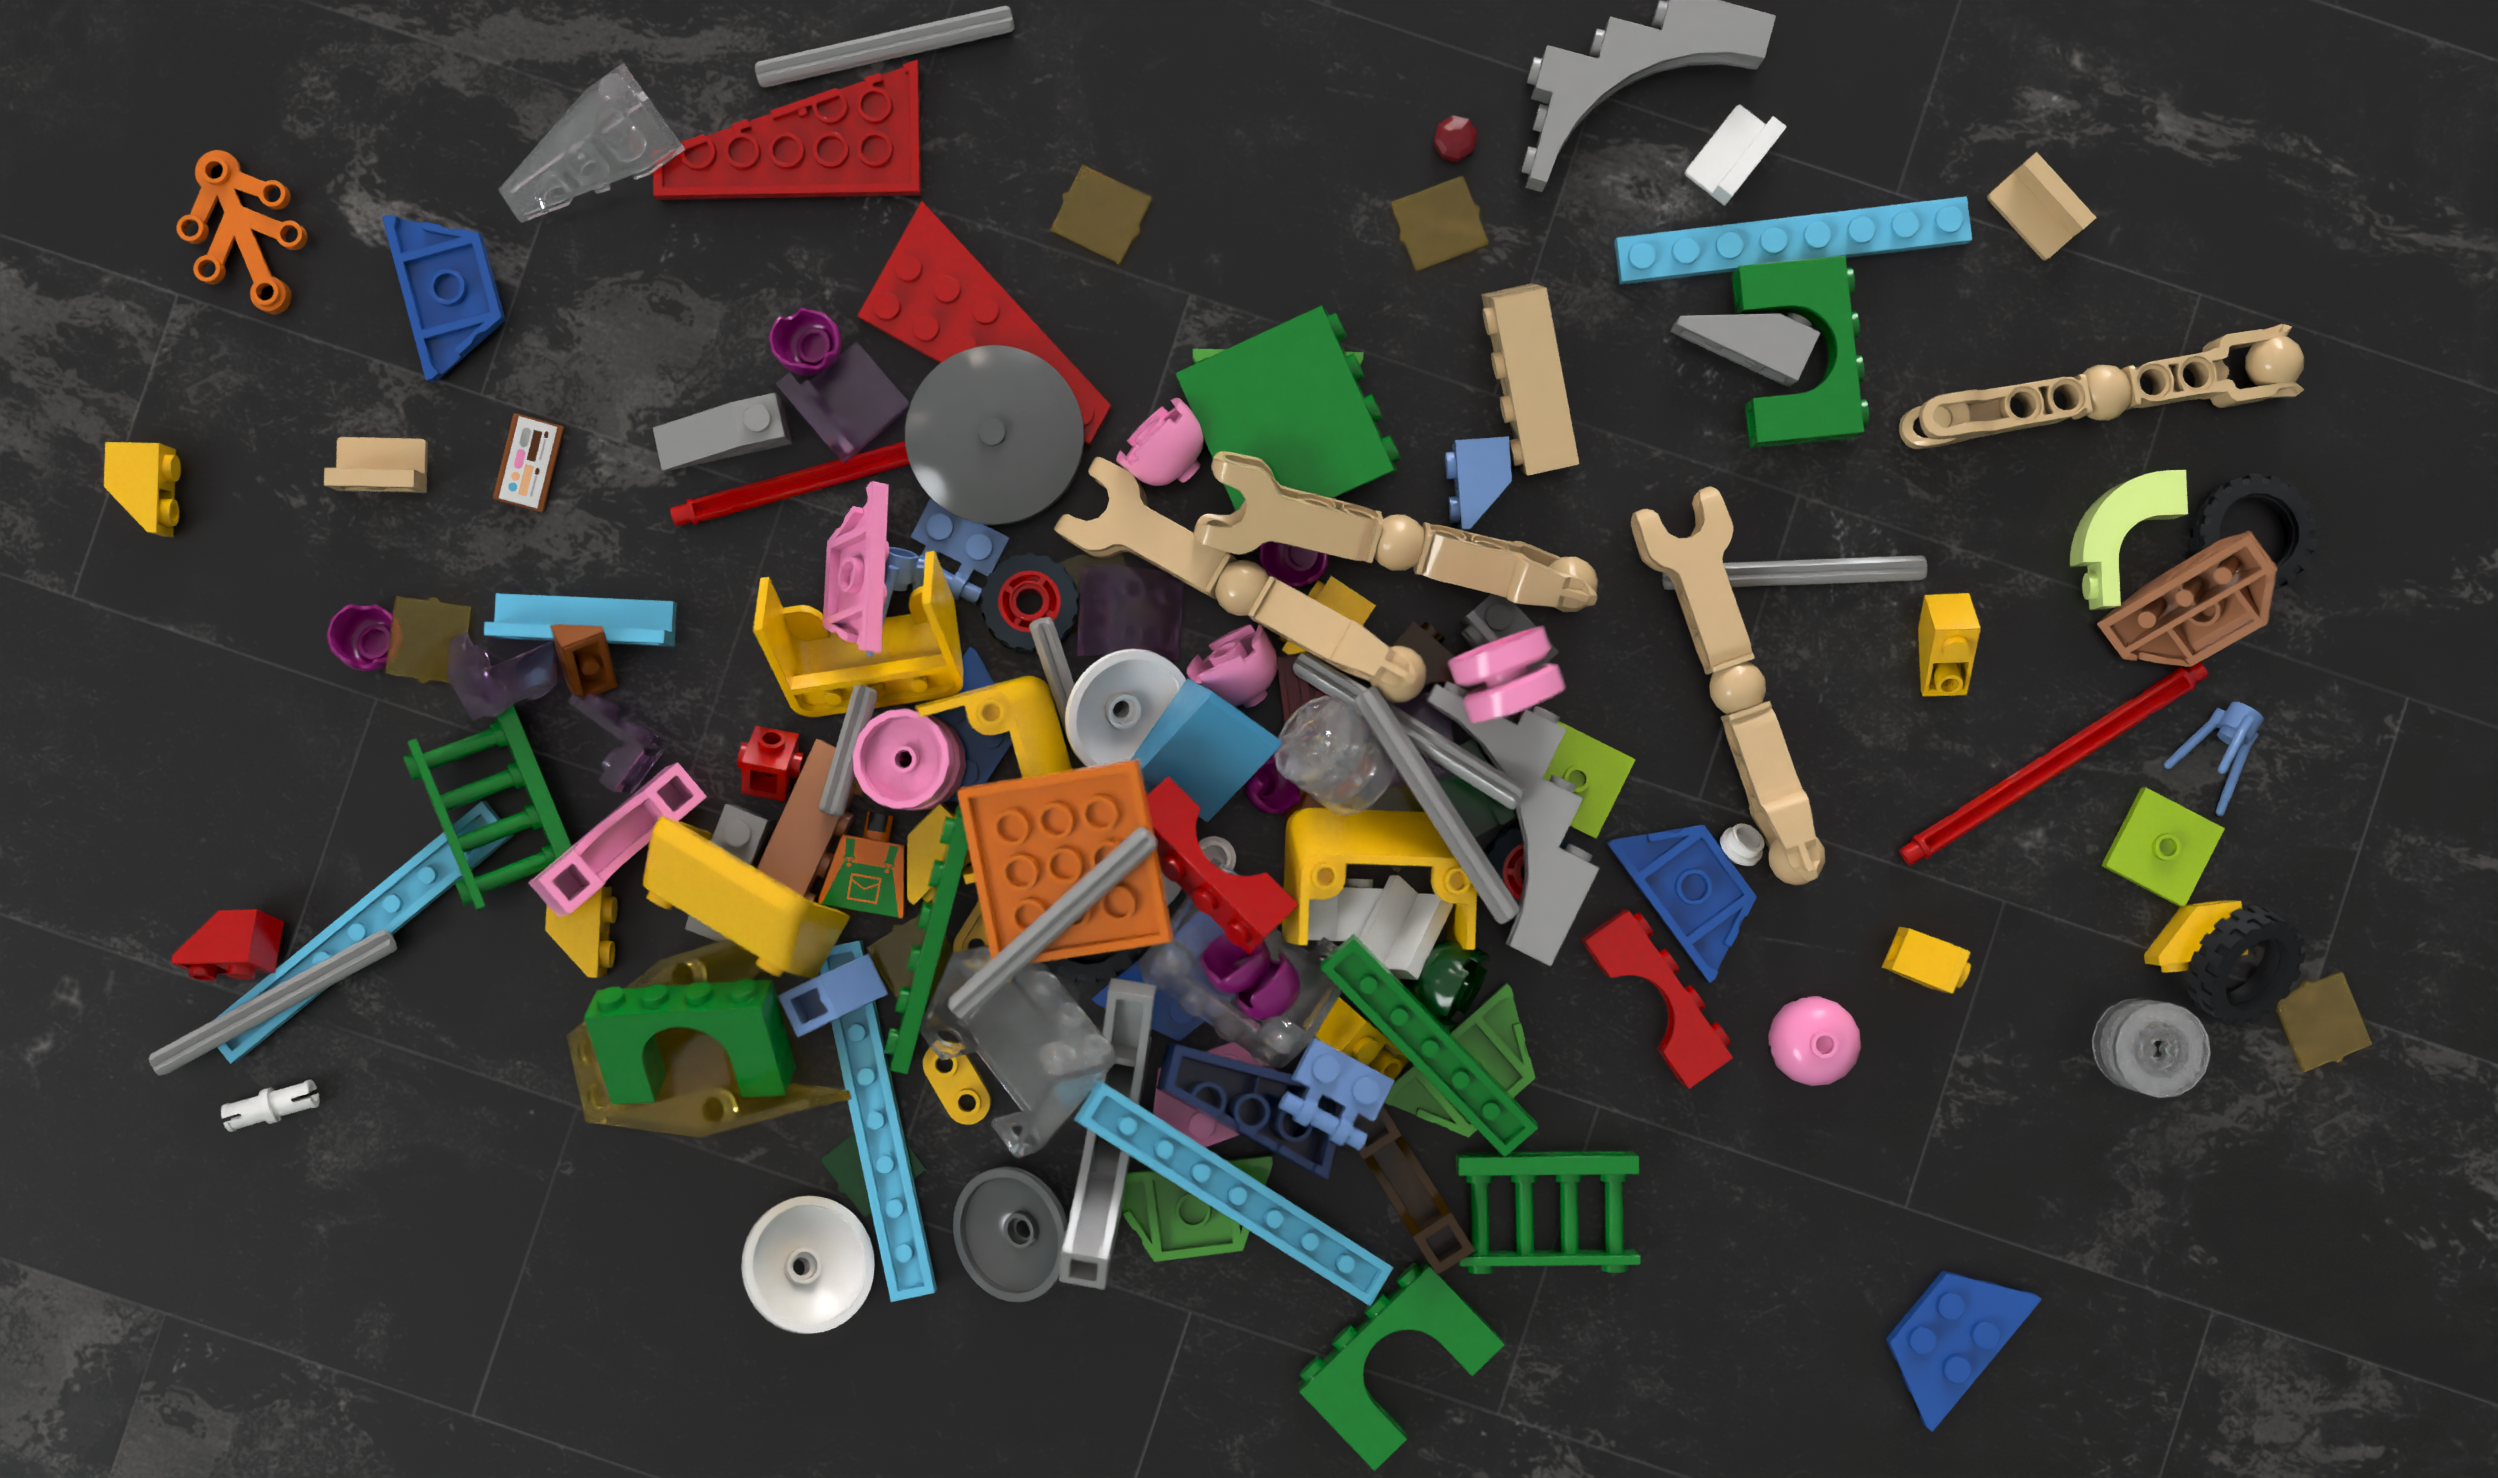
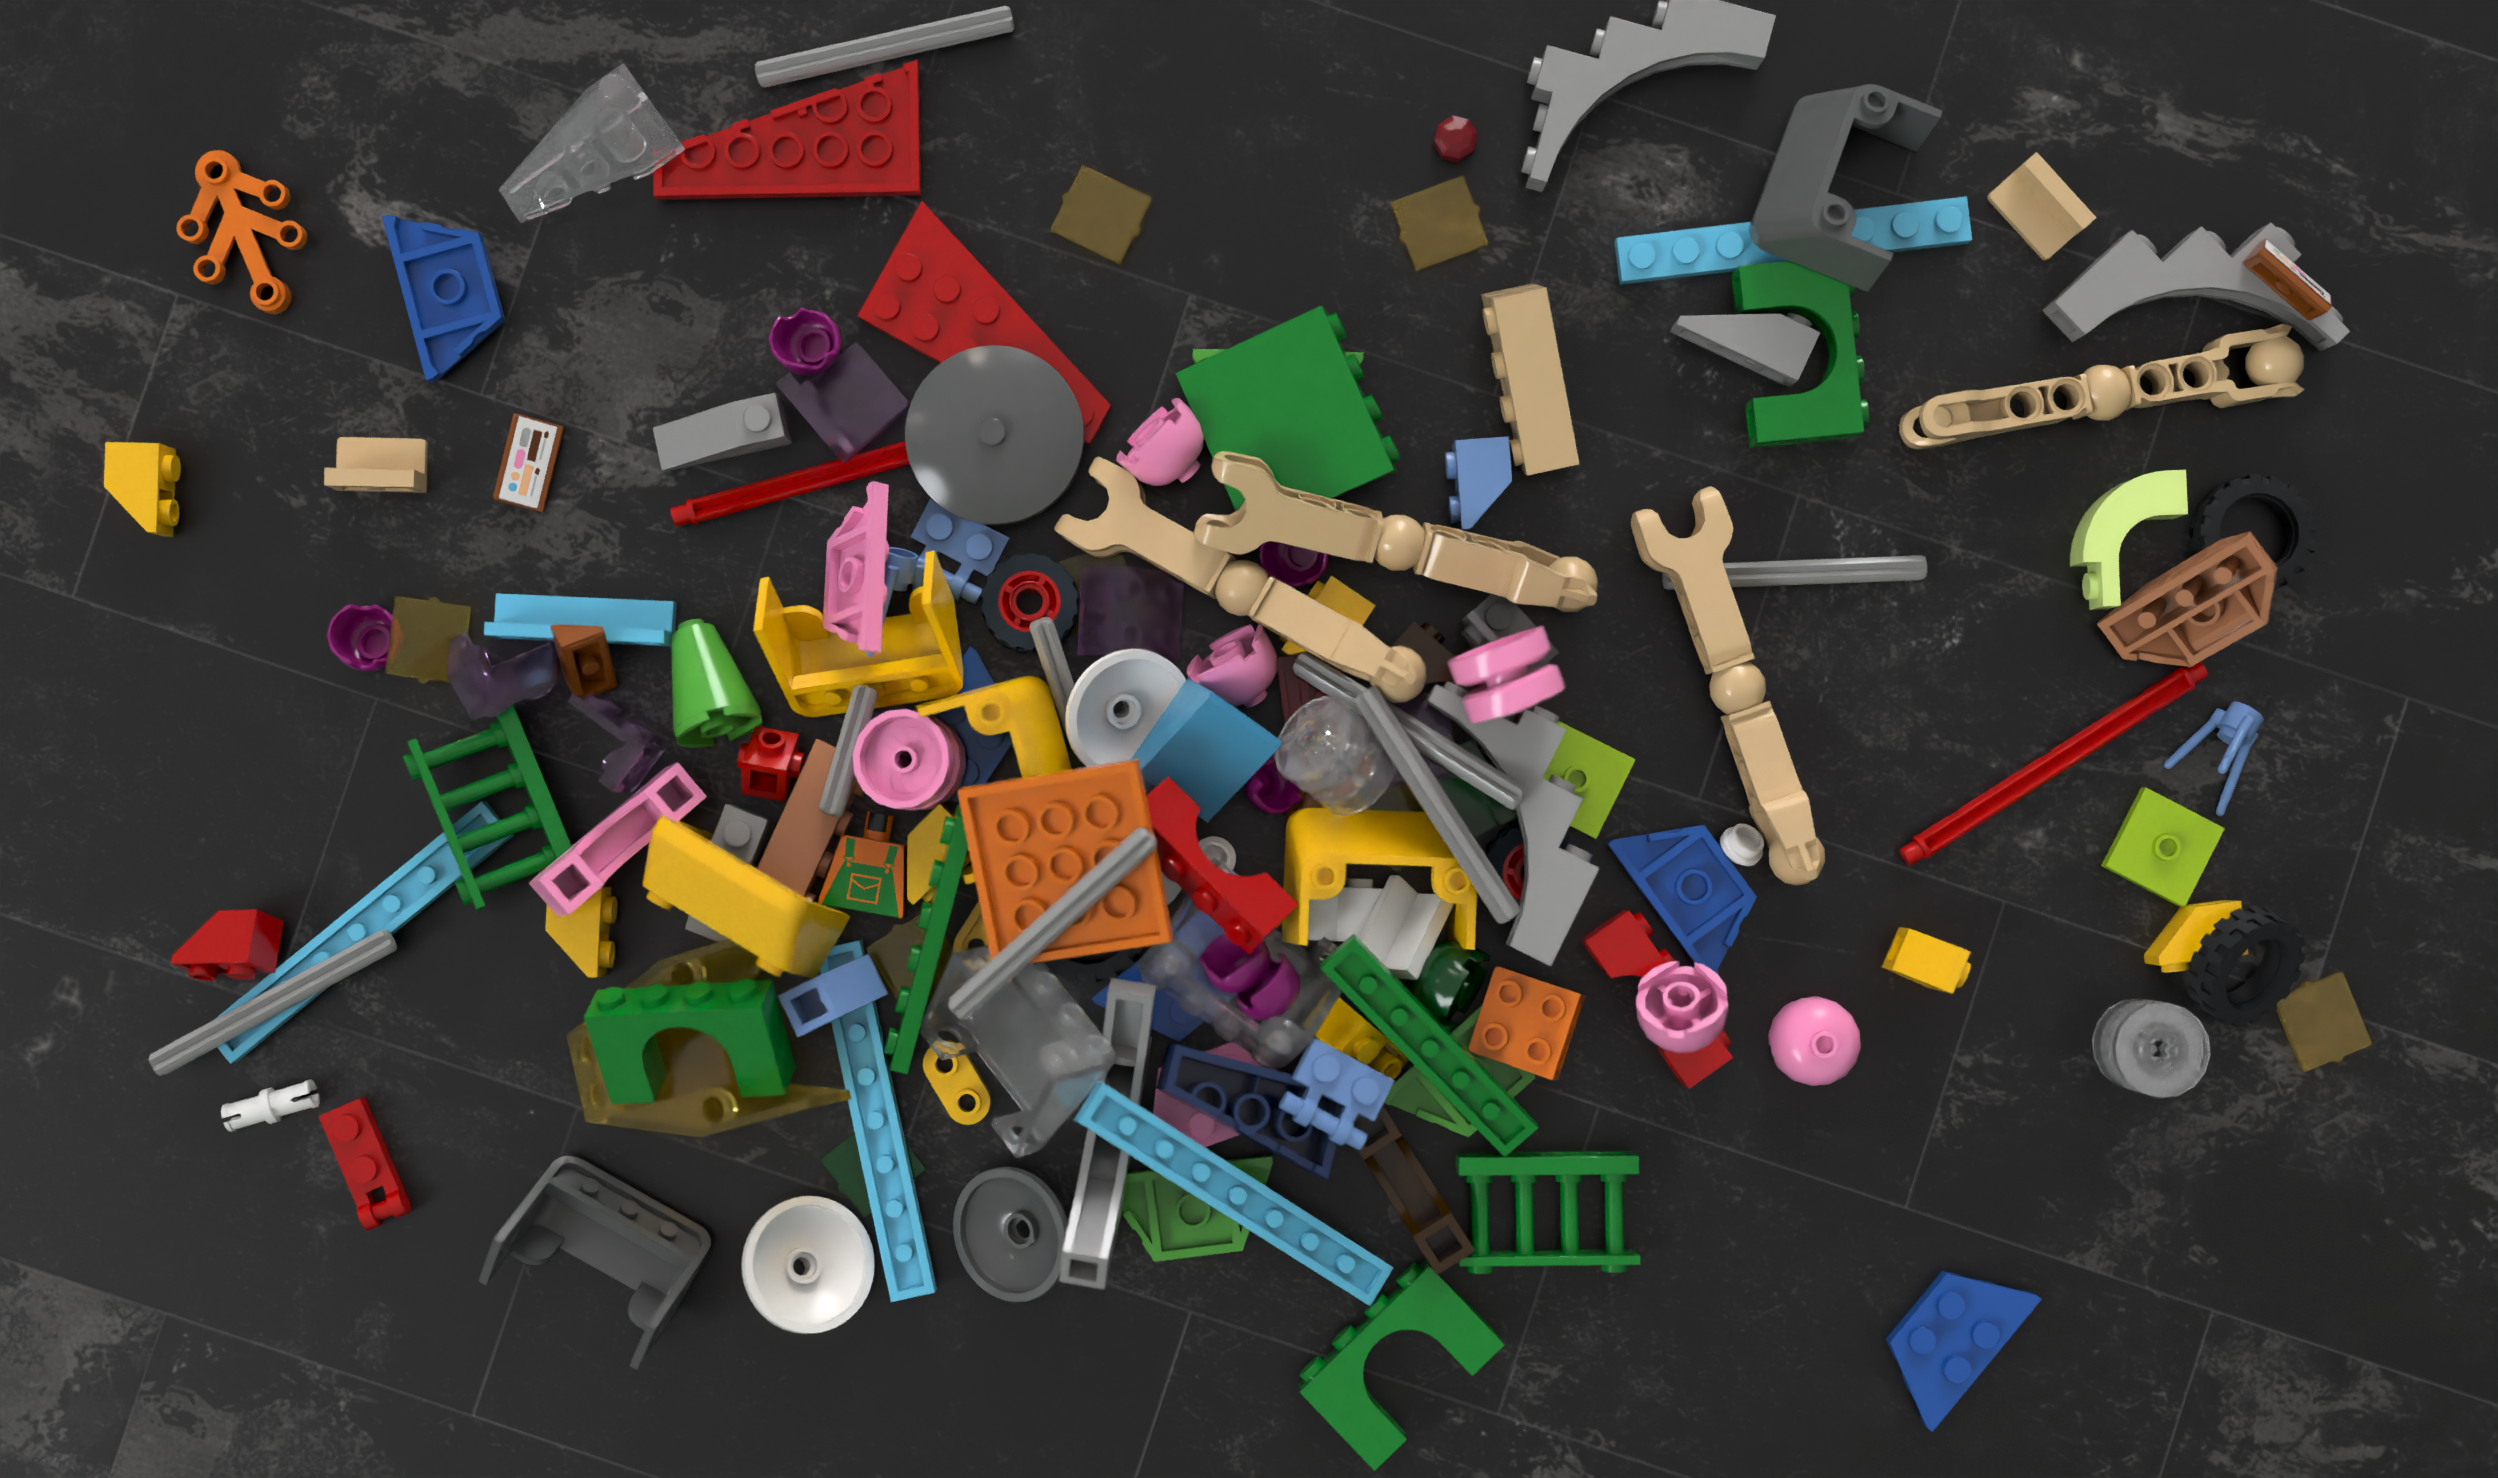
(365, 1162): none -> red plate
(612, 1231): none -> dark grey windscreen
(708, 688): none -> bright green cone
(1526, 1023): none -> orange bracket
(1681, 1006): none -> bright pink cylinder
(1733, 153): white panel -> none
(1795, 210): none -> dark grey windscreen
(1947, 644): yellow slope -> none
(2196, 266): none -> light grey arch
(2288, 280): none -> dark orange slope

